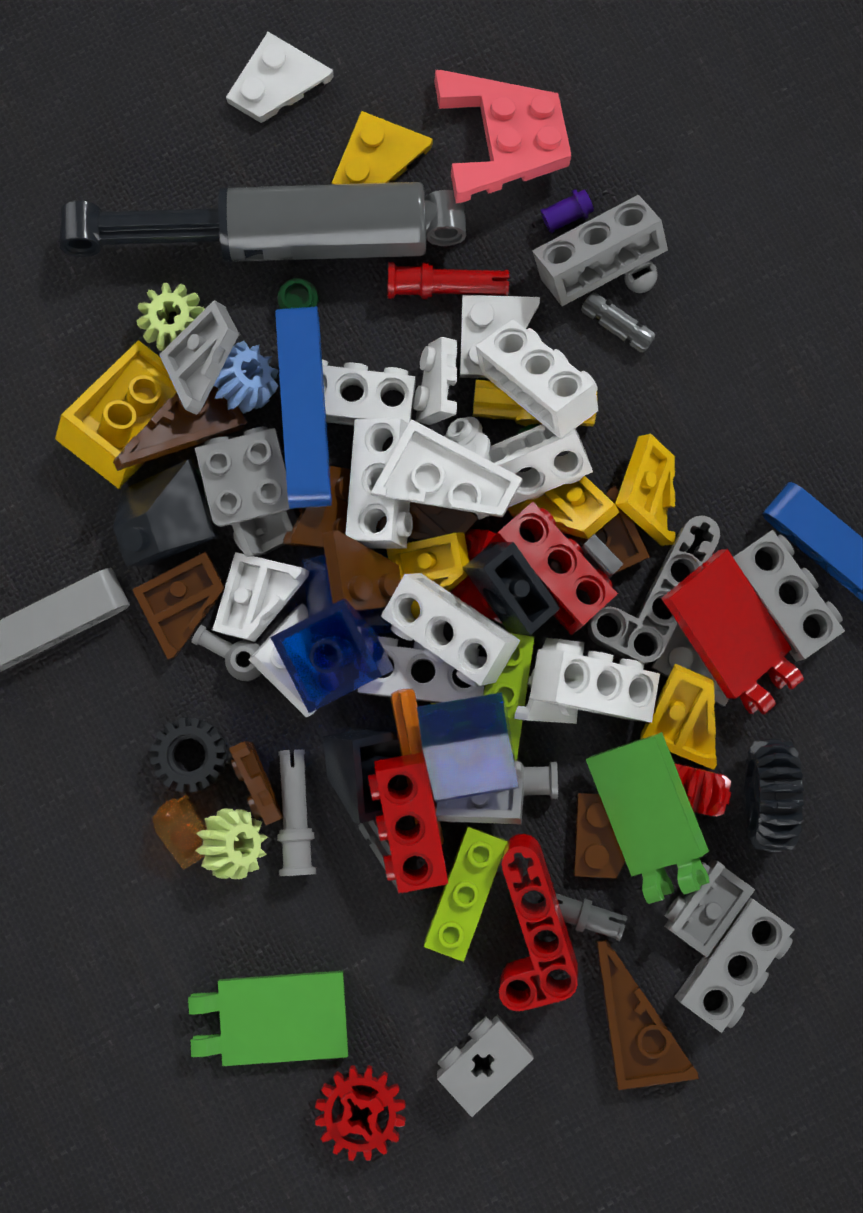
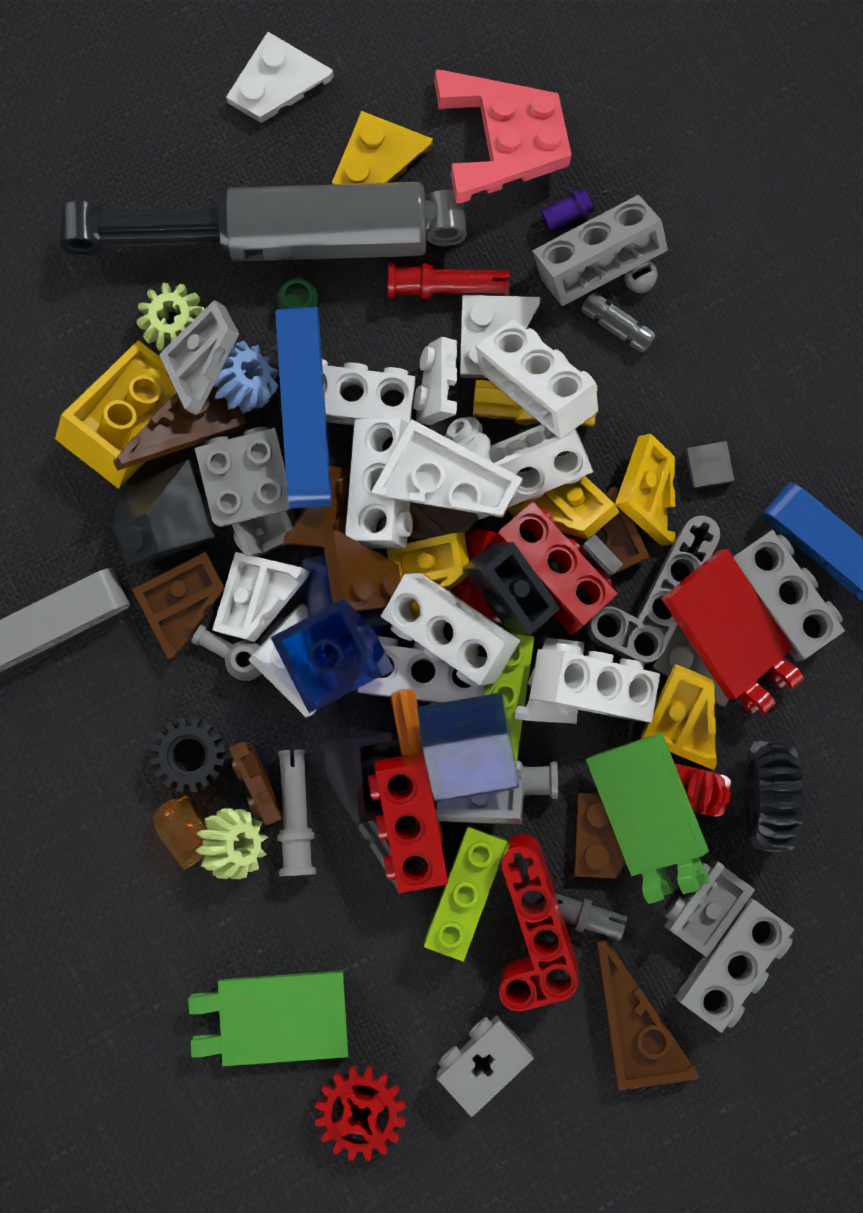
(709, 465): none -> flat silver tile

